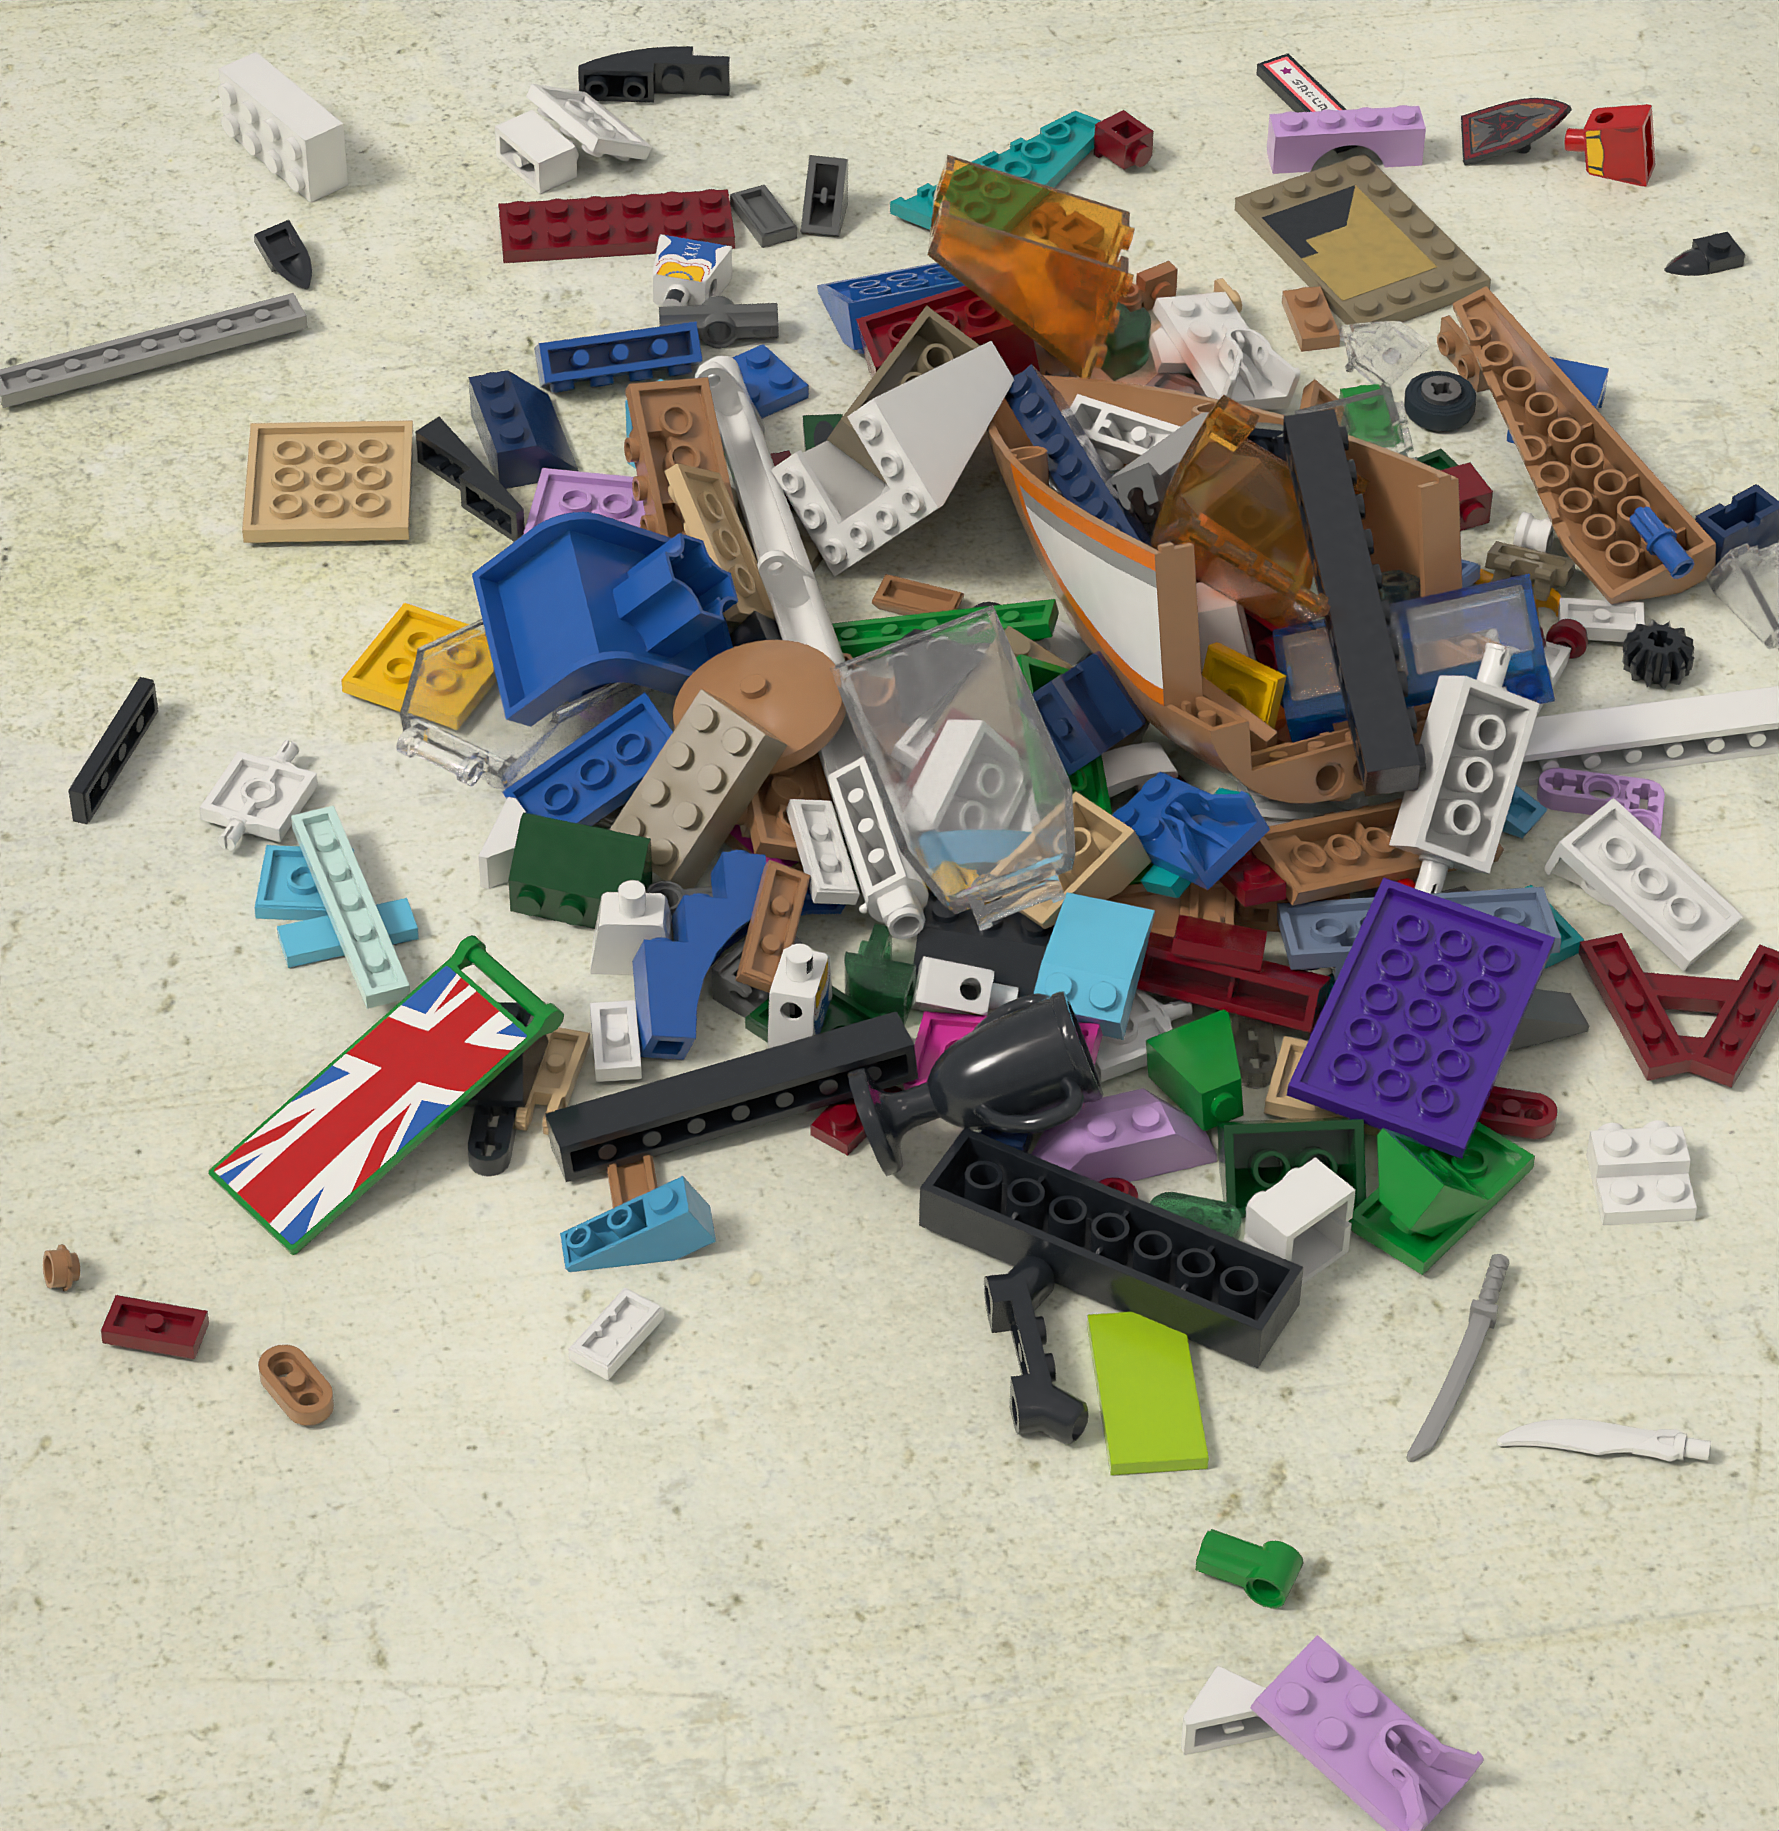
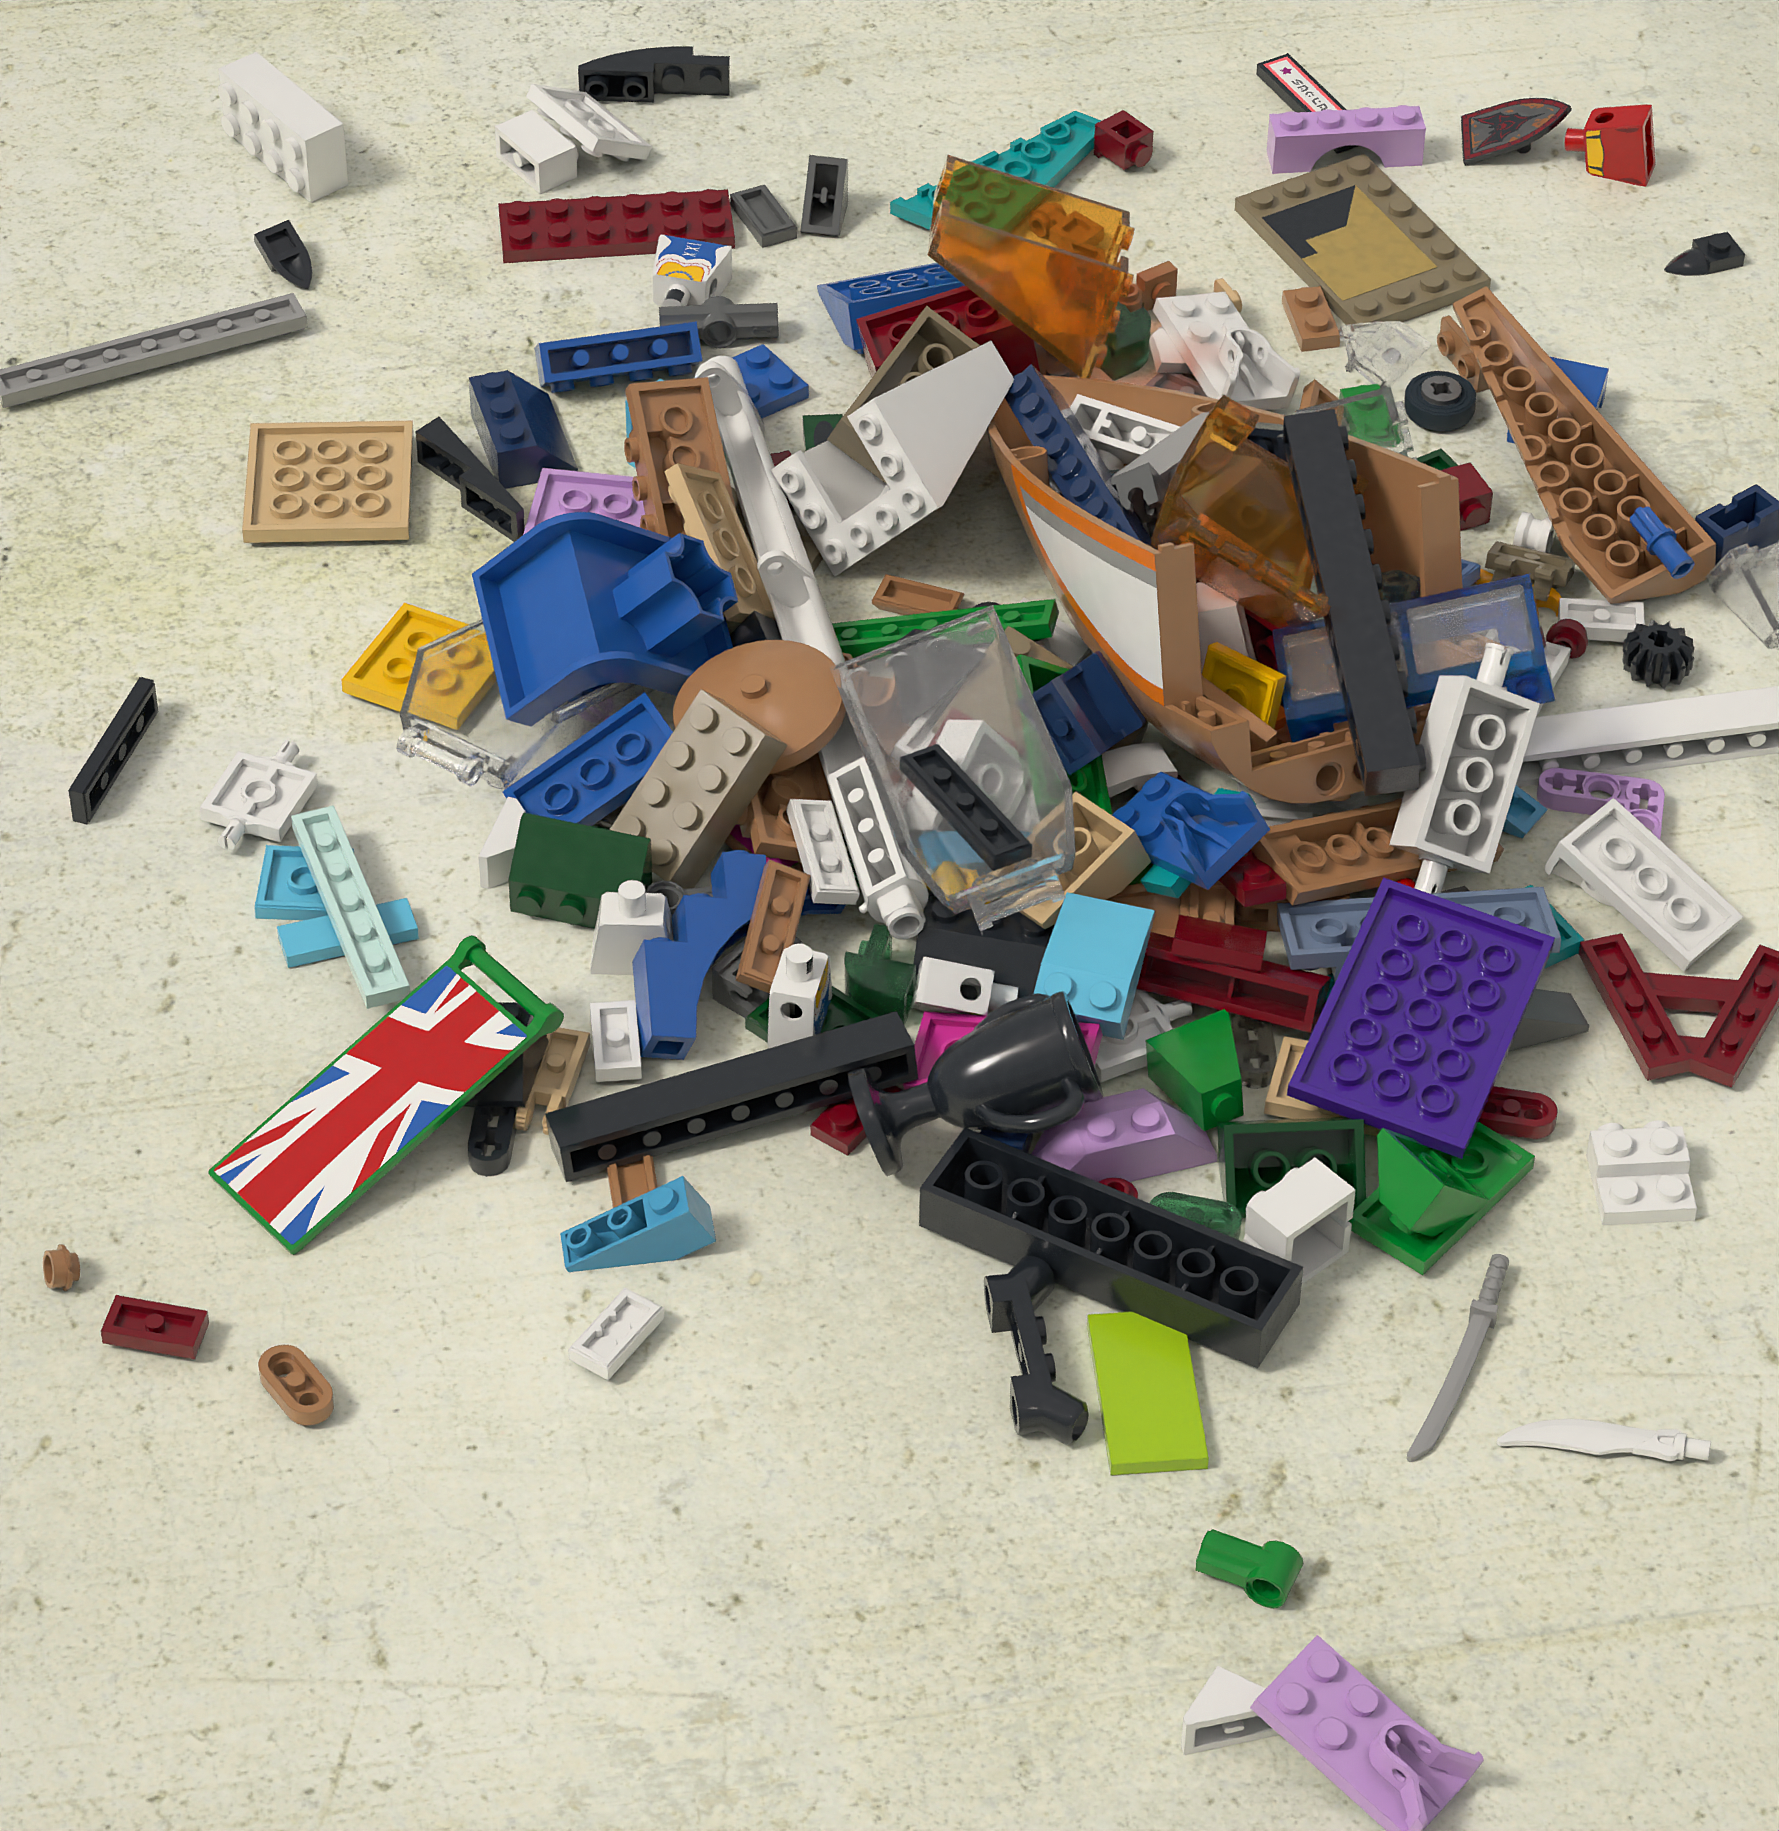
(965, 807): none -> black tile

